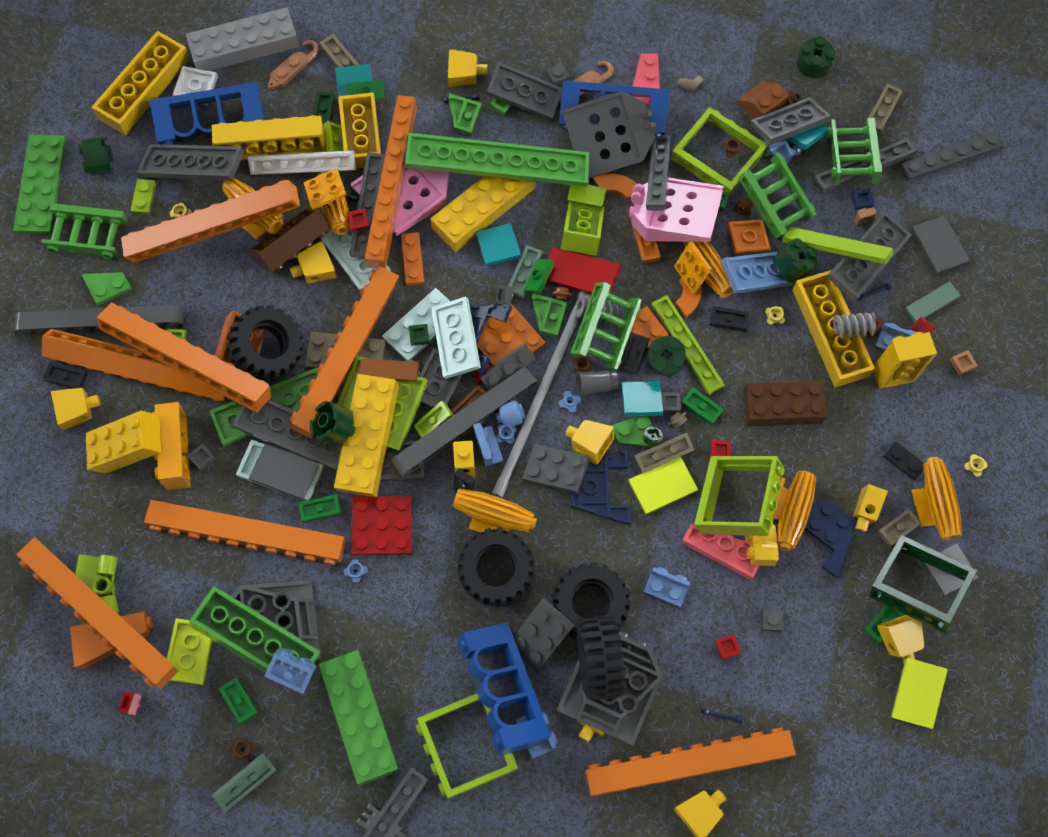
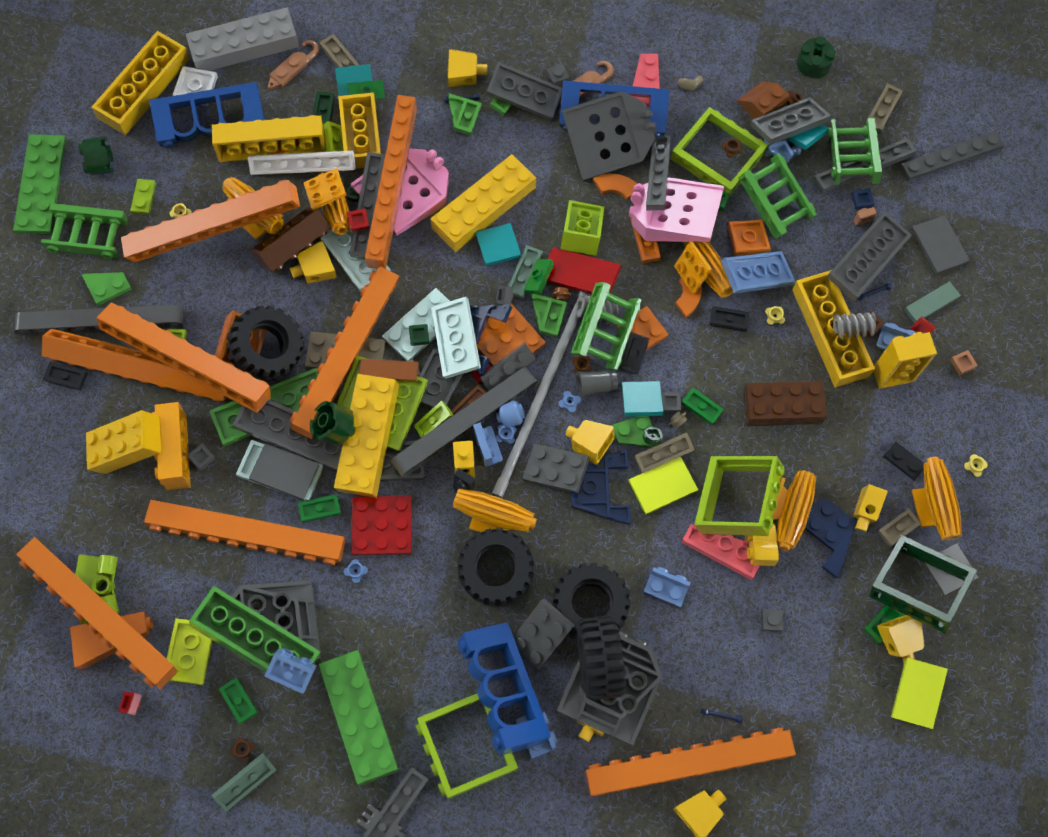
(73, 406): yellow torso -> none
(190, 162): dark grey plate -> none
(412, 259): orange plate -> none
(497, 159): bright green plate -> none
(589, 195): lime slope -> none
(671, 346): dark green brick -> none
(694, 354): lime tile -> none
(720, 448): red plate -> none
(727, 647): red plate -> none
(743, 206): reddish brown plate -> none
(795, 260): dark green brick -> none
(840, 245): lime tile -> none

